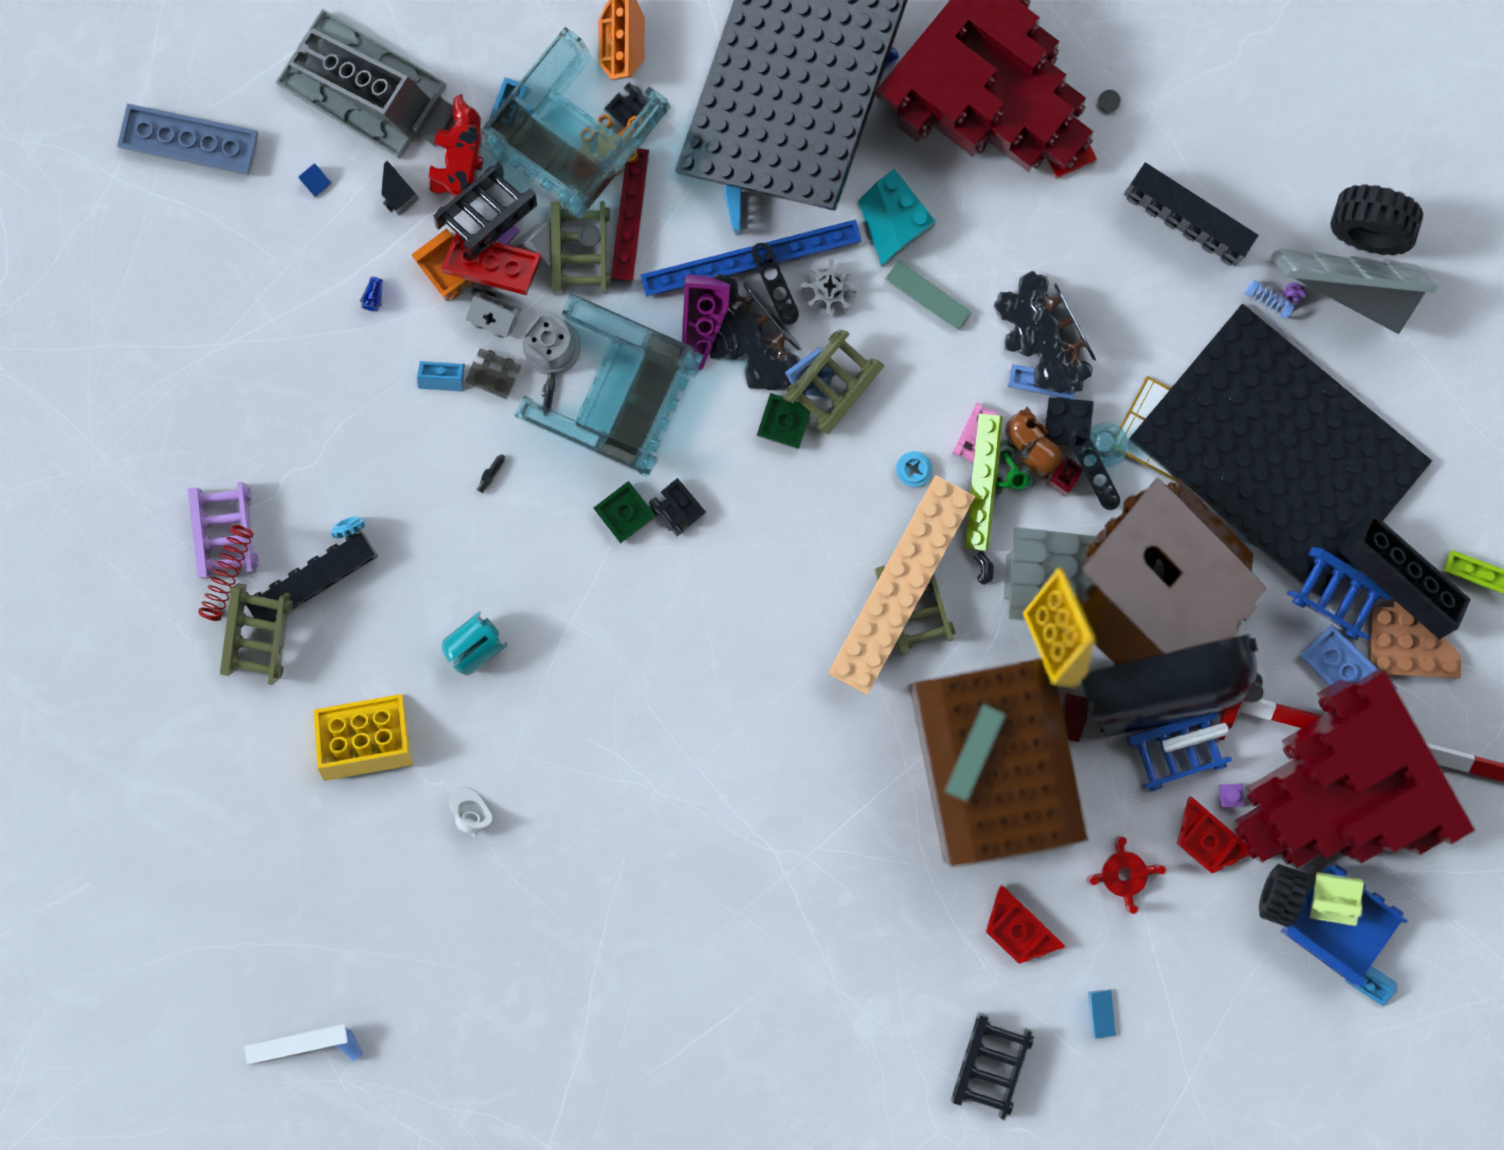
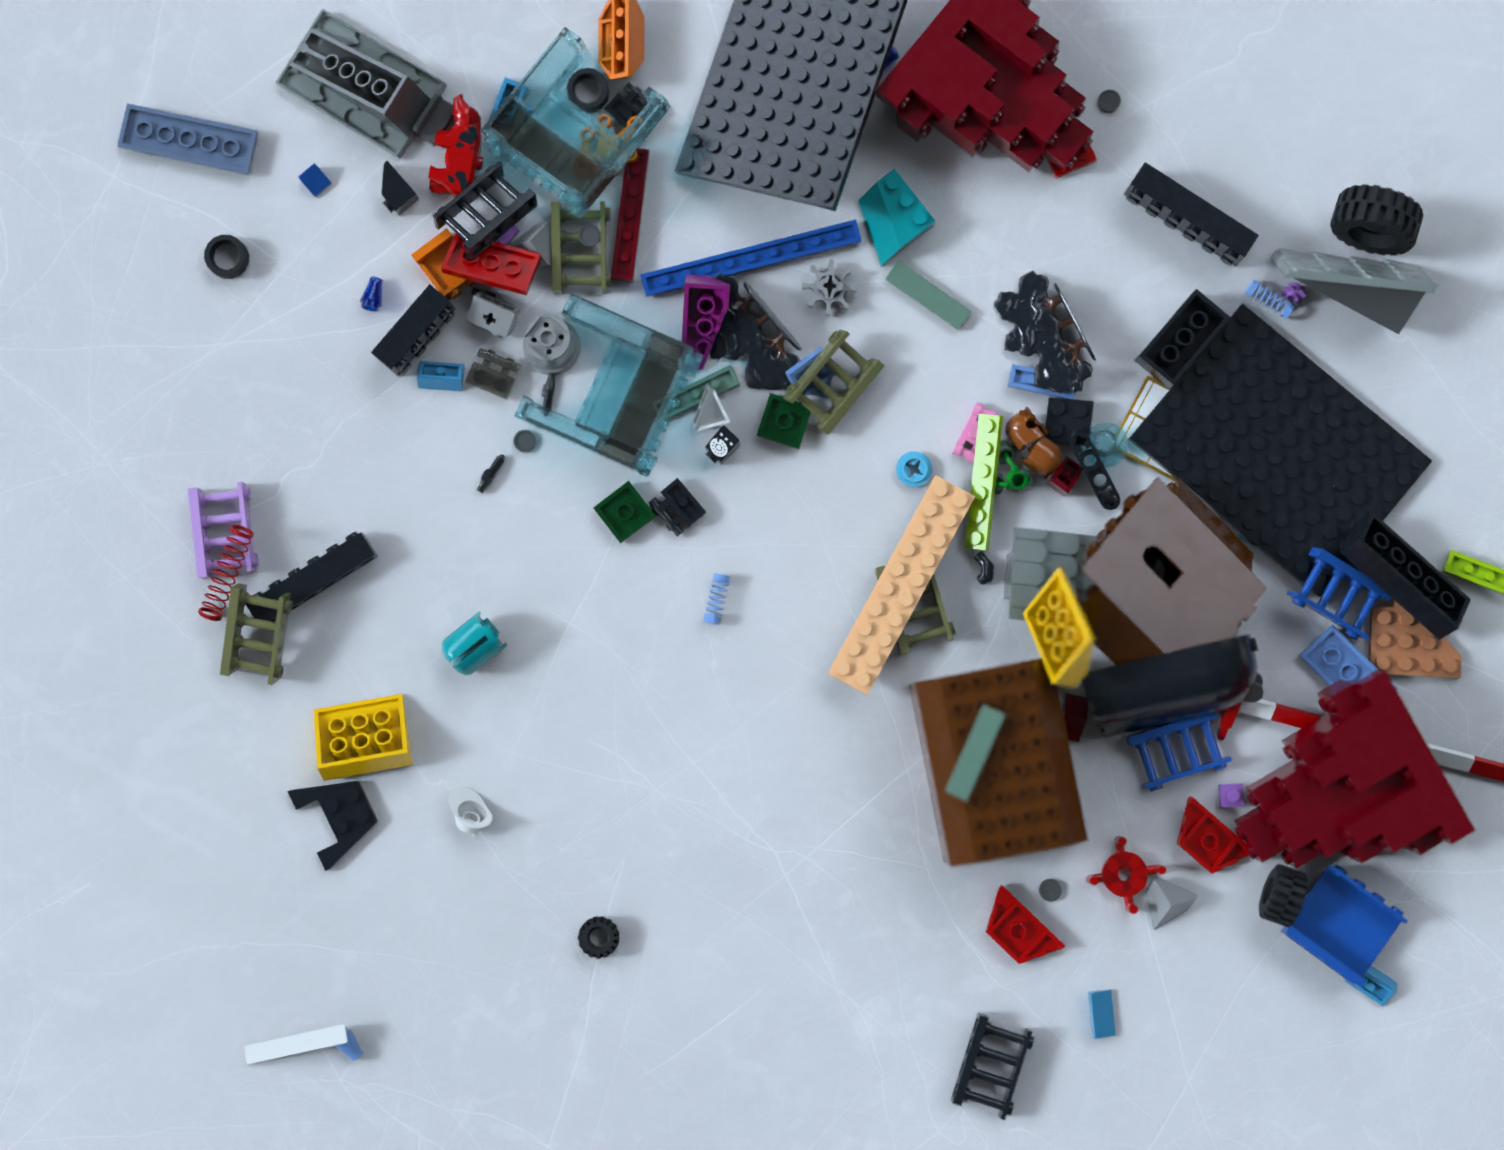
(214, 244): none -> black tyre
(346, 812): none -> black wing
(348, 527): medium azure gear -> none
(414, 330): none -> black brick
(524, 441): none -> dark grey piece
(588, 73): none -> black tyre
(598, 951): none -> black tyre
(710, 411): none -> light grey slope
(721, 381): none -> sand green tile
(722, 445): none -> black slope
(724, 580): none -> light blue piece
(734, 204): dark azure slope -> none
(778, 281): black beam -> none
(1050, 890): none -> dark grey piece
(1167, 901): none -> light grey slope
(1182, 338): none -> black brick
(1195, 737): white axle -> none
(1336, 899): yellowish green bracket -> none

